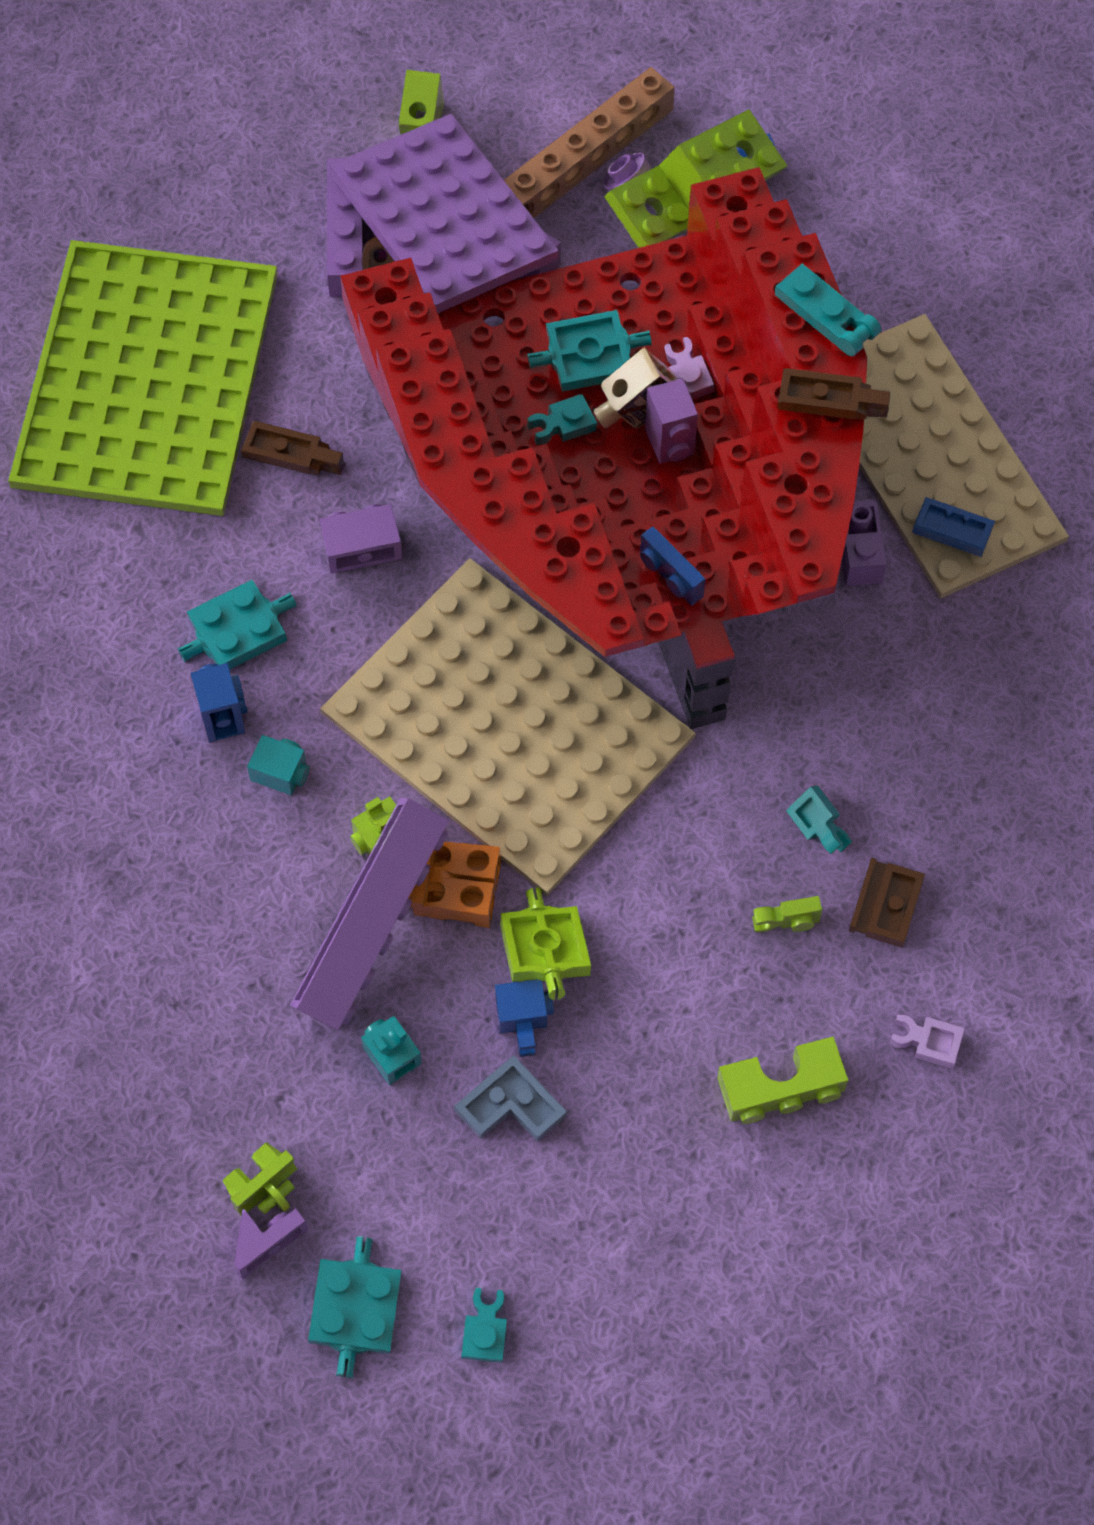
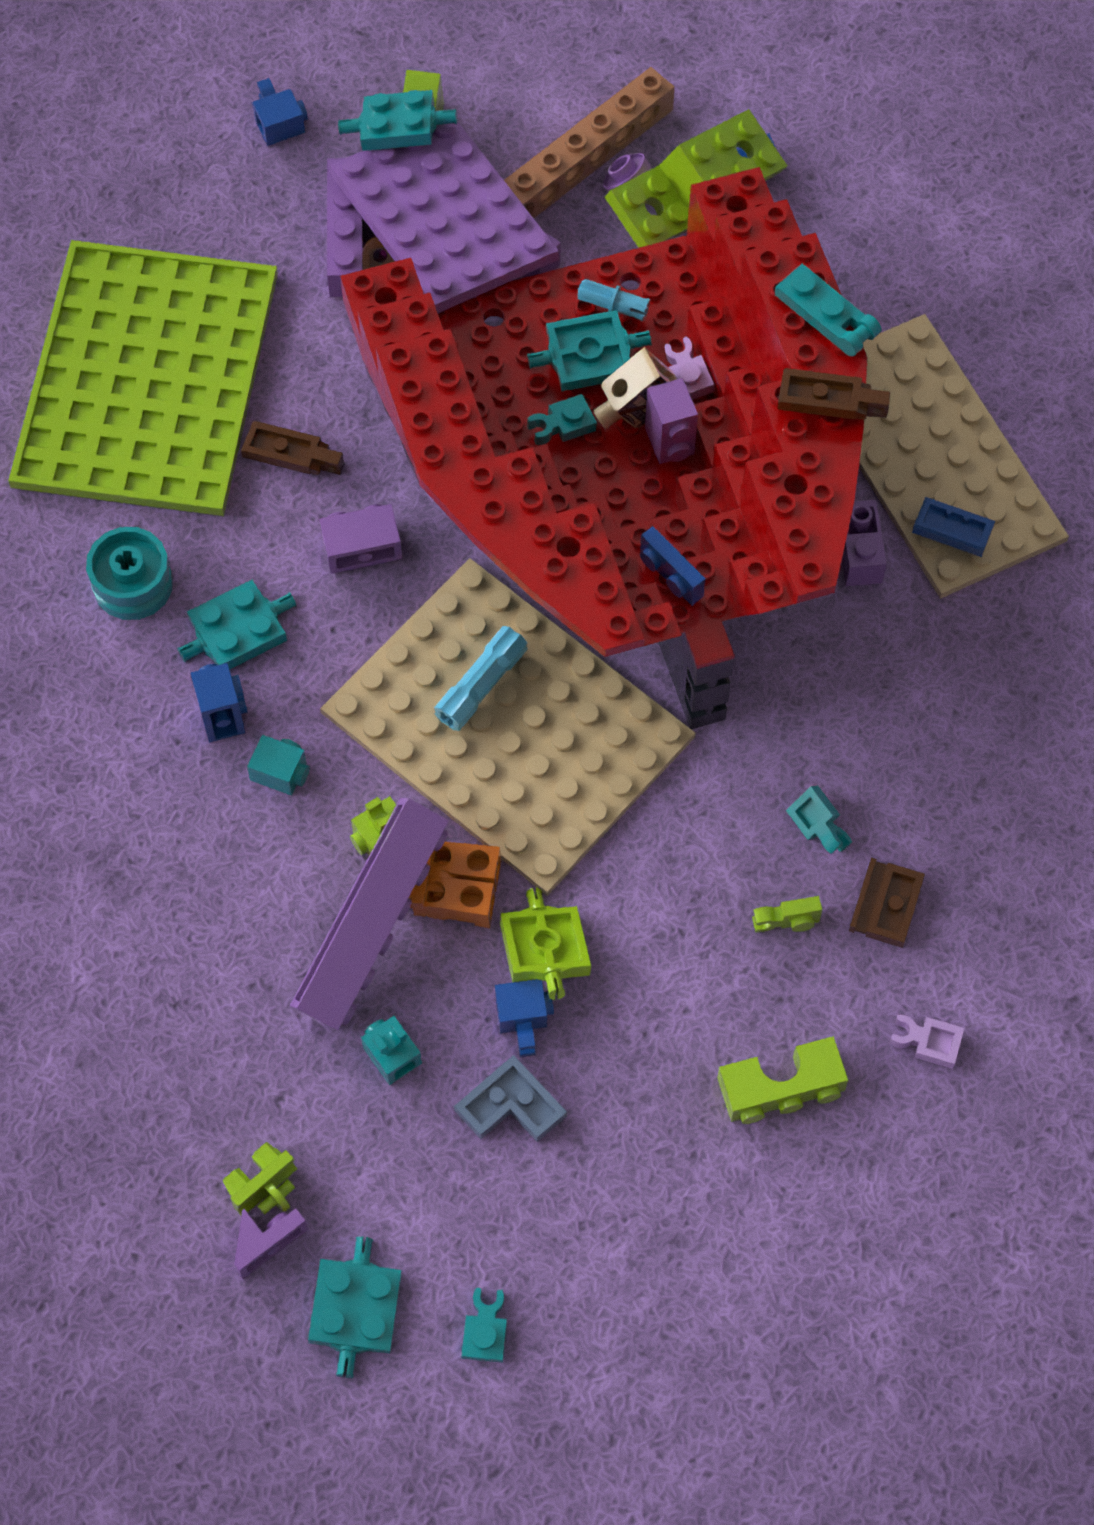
(129, 573): none -> teal wheel
(278, 113): none -> blue brick
(397, 120): none -> teal plate
(463, 698): none -> medium azure axle
(614, 299): none -> medium azure axle

